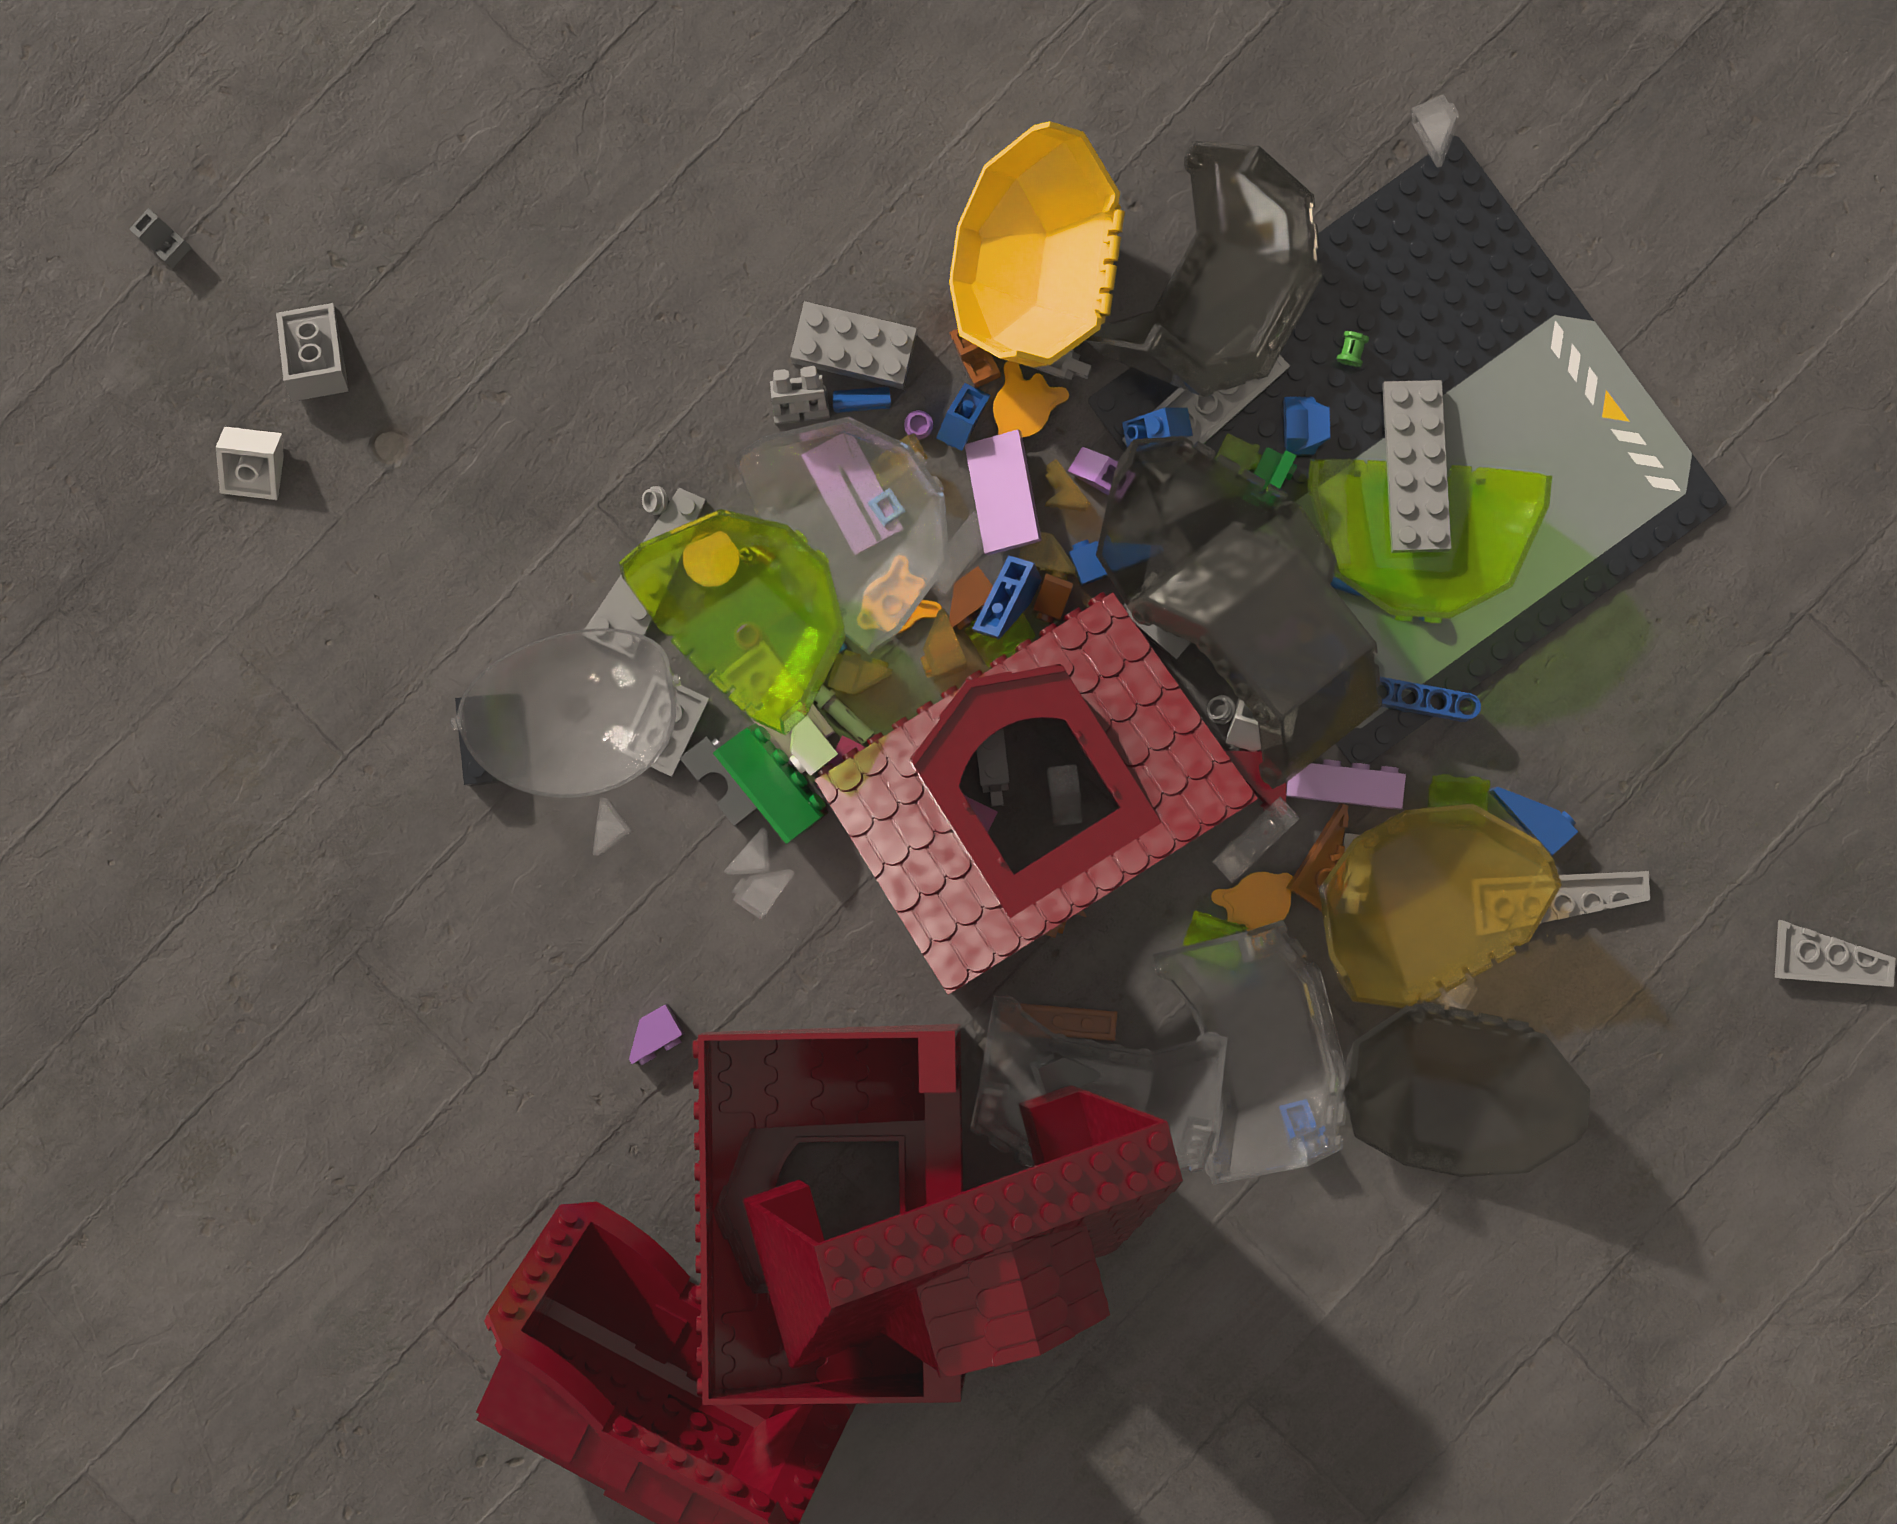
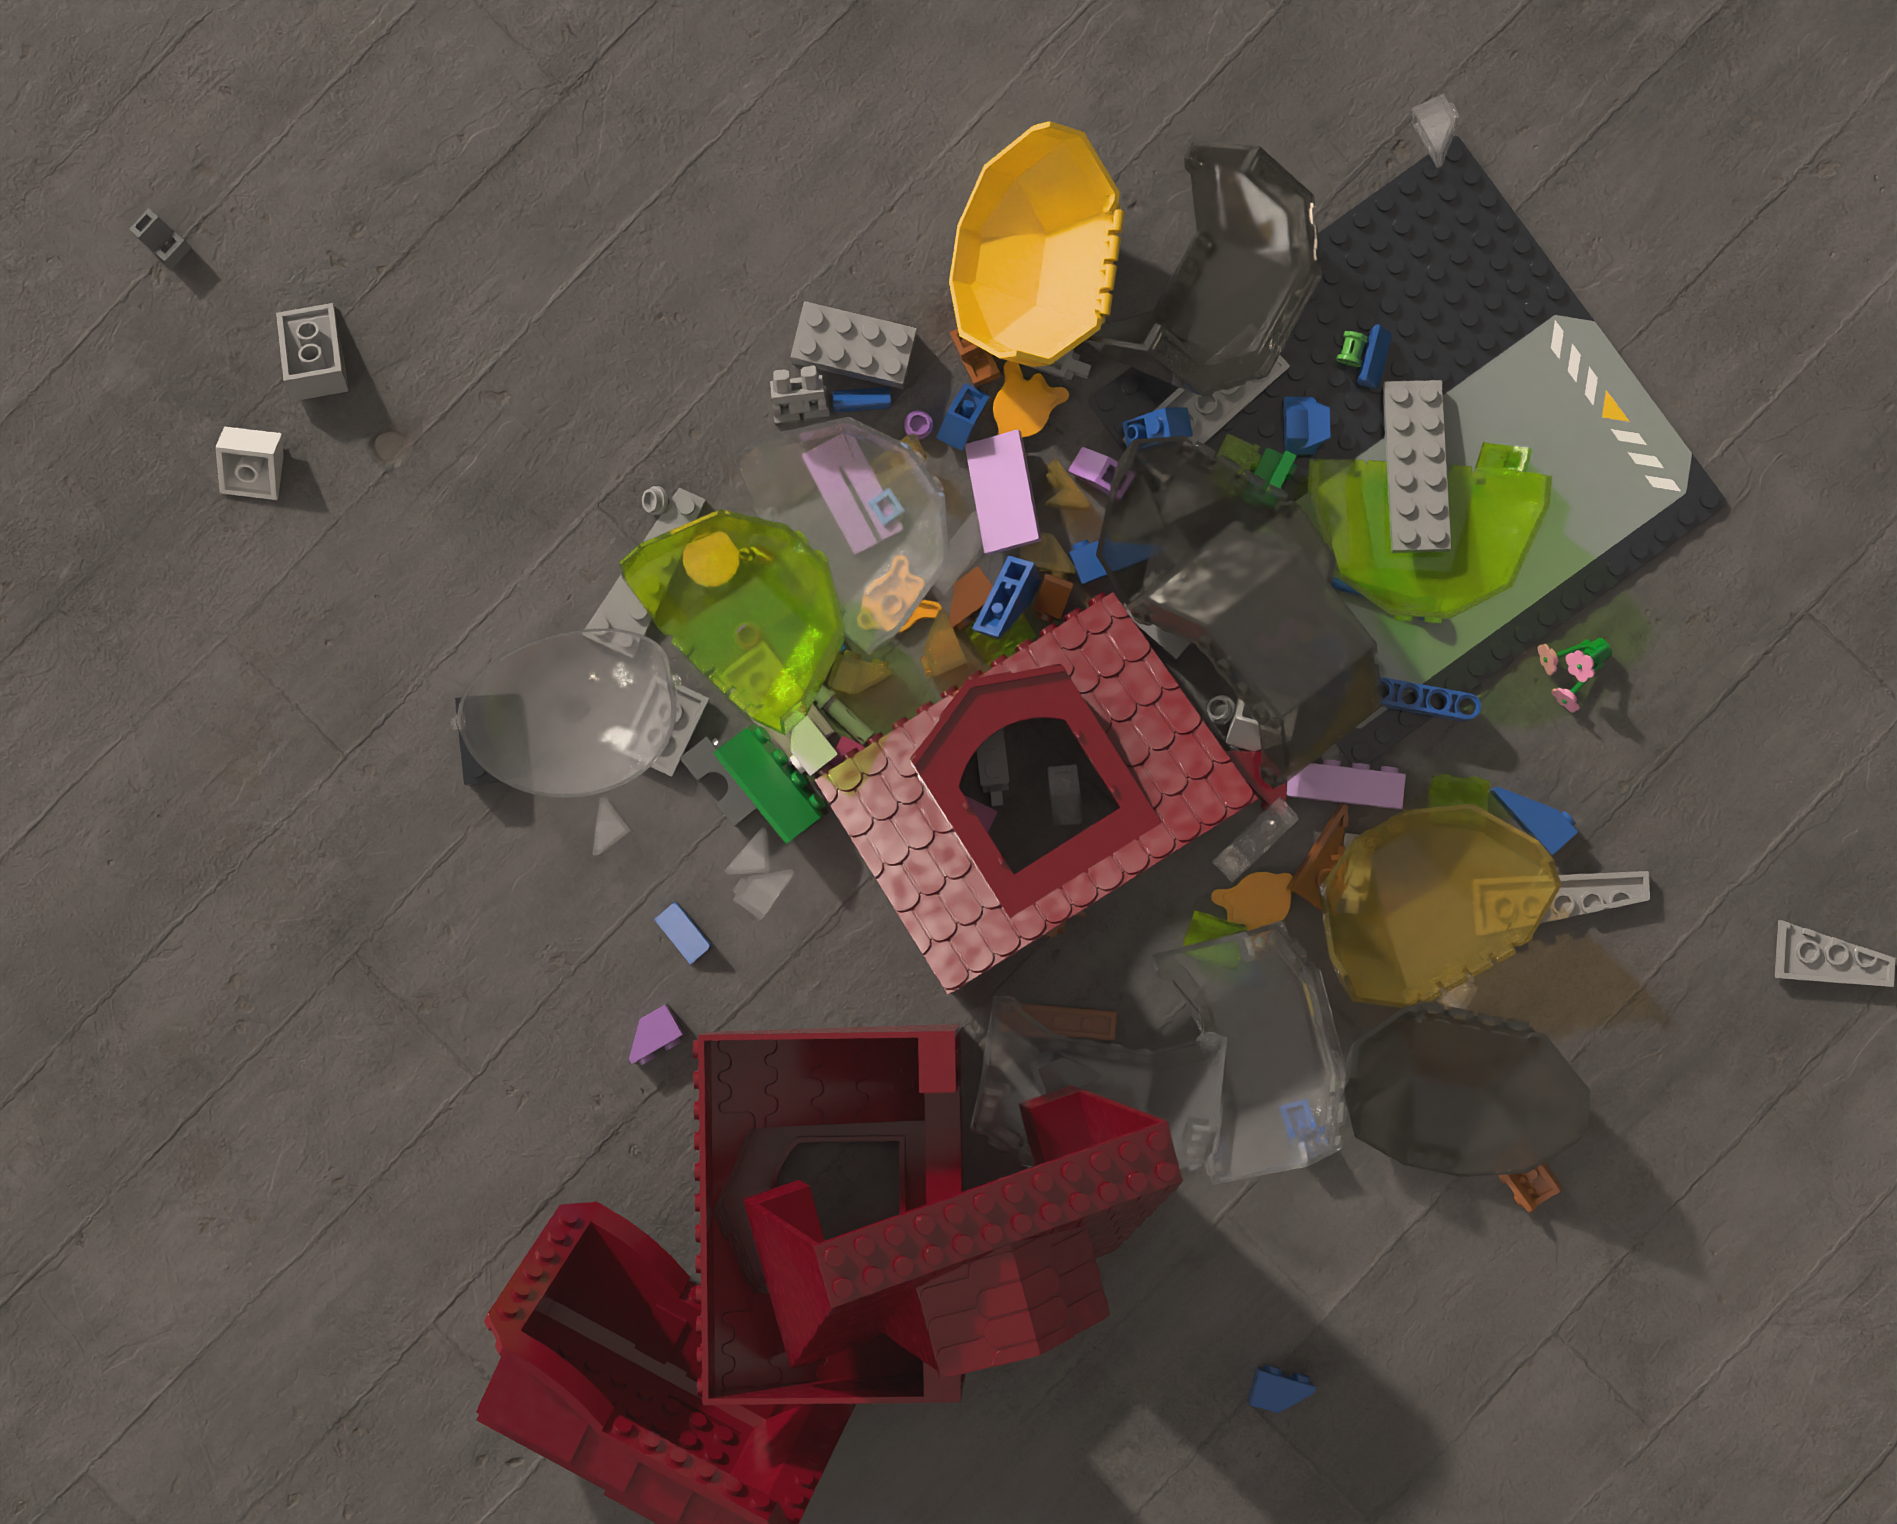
(683, 932): none -> slope
(1278, 1391): none -> blue slope
(1374, 357): none -> blue slope
(1504, 456): none -> clear neon green slope
(1532, 1187): none -> dark orange bracket
(1581, 664): none -> plant

